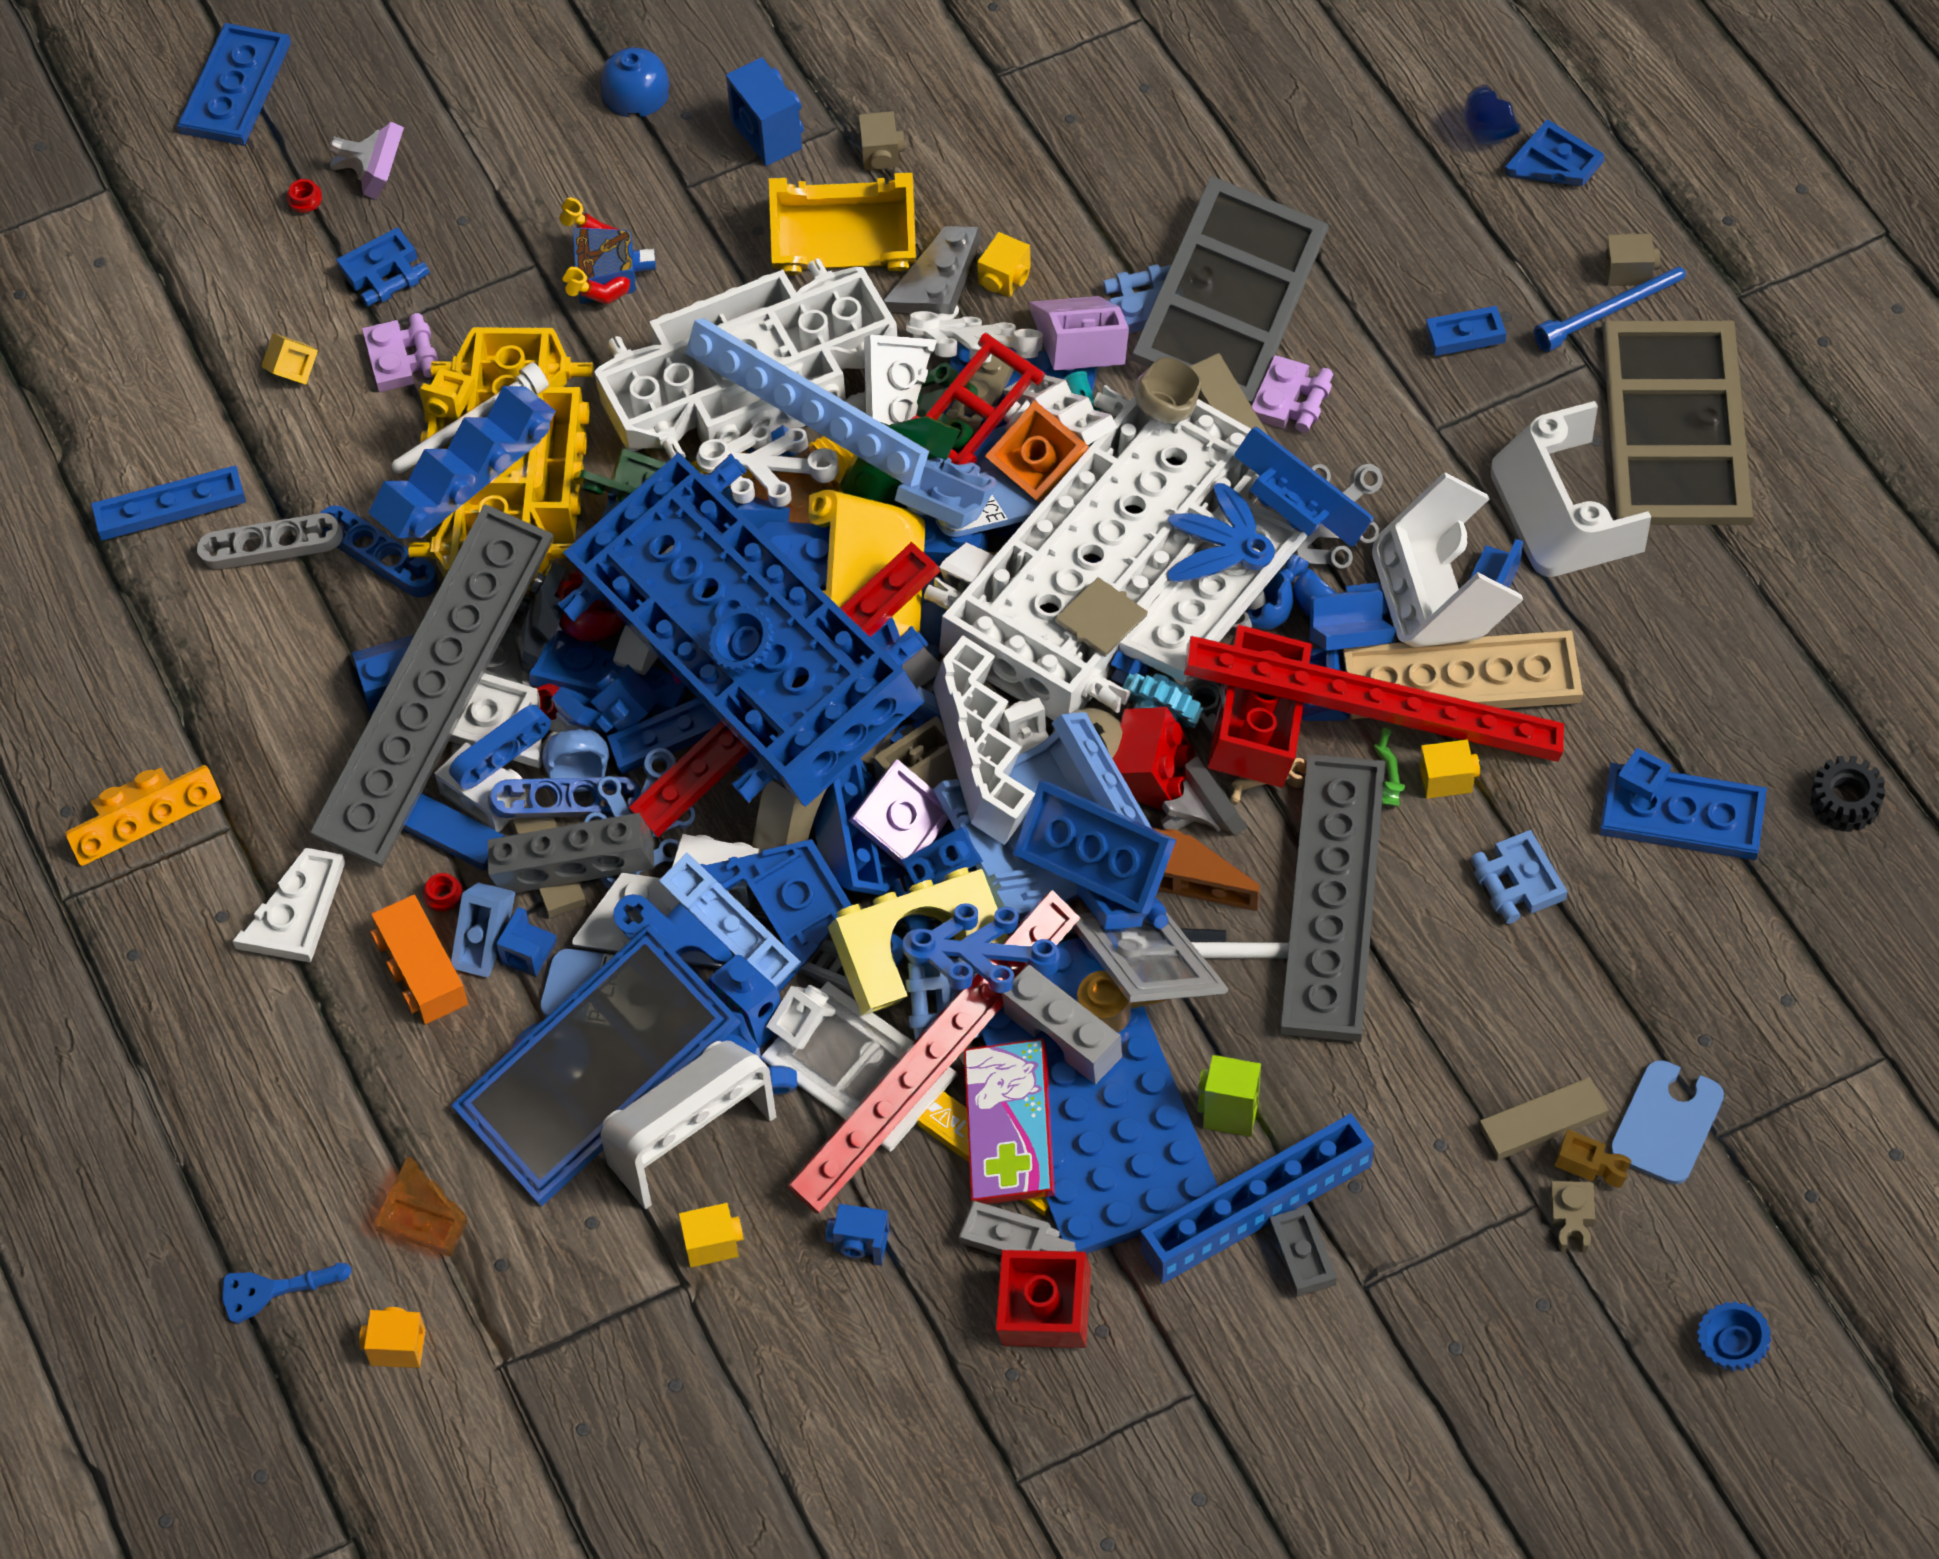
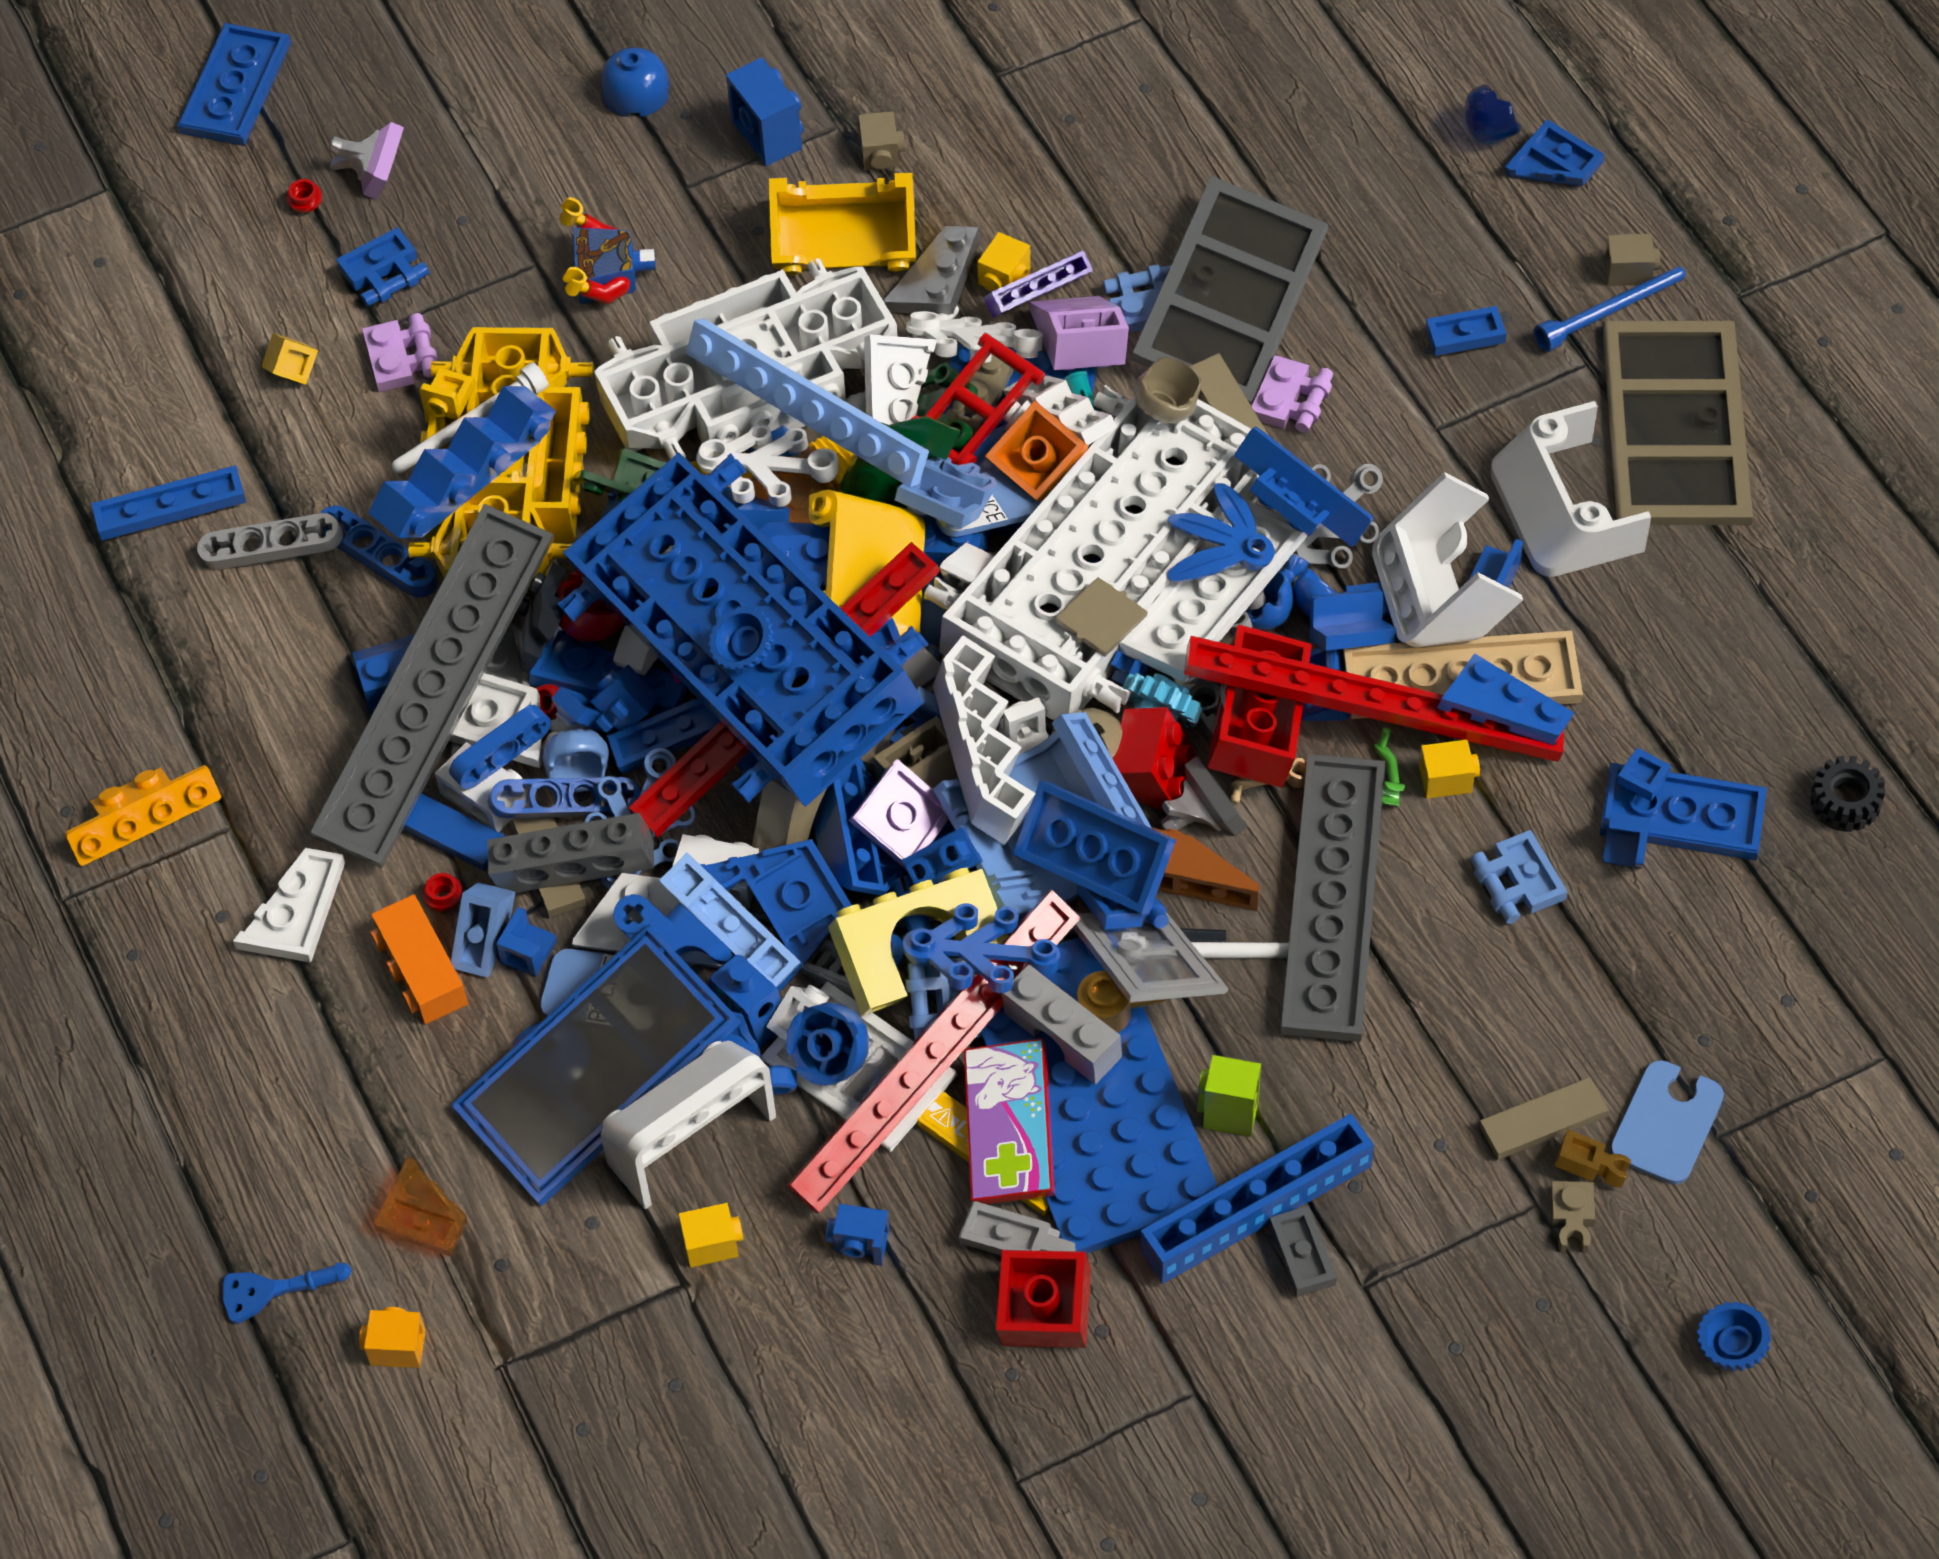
(827, 1043): none -> blue cylinder
(1038, 284): none -> piece
(1501, 697): none -> blue wing
(1626, 840): none -> blue panel

